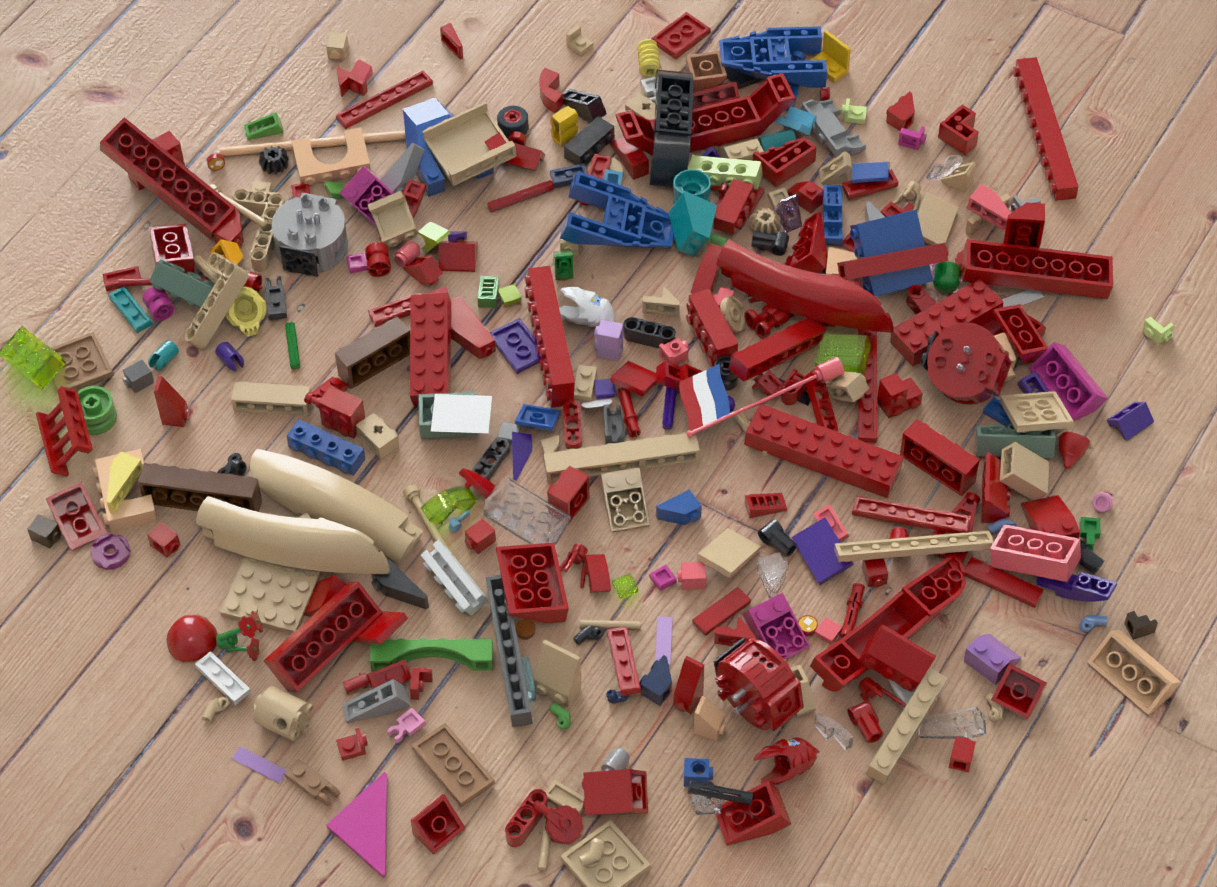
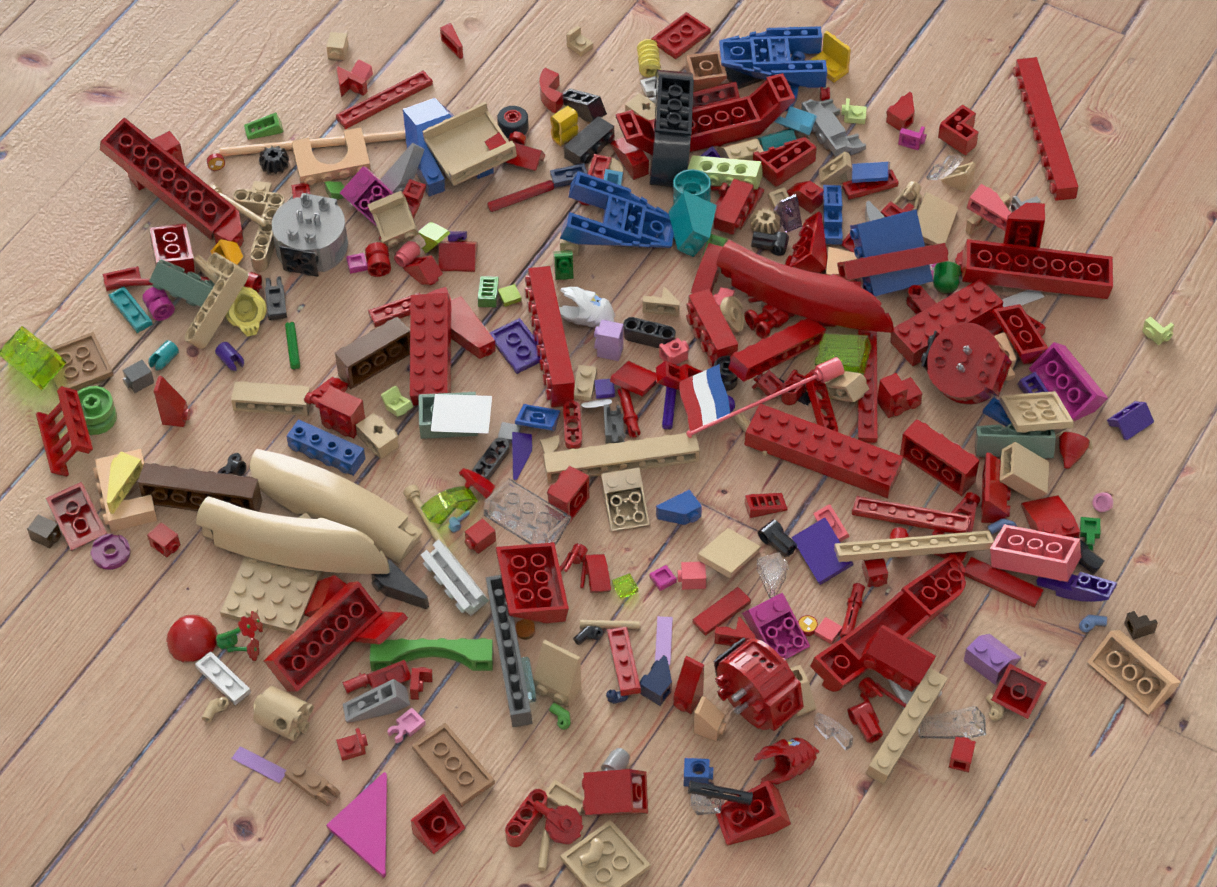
(396, 402): none -> yellowish green bracket

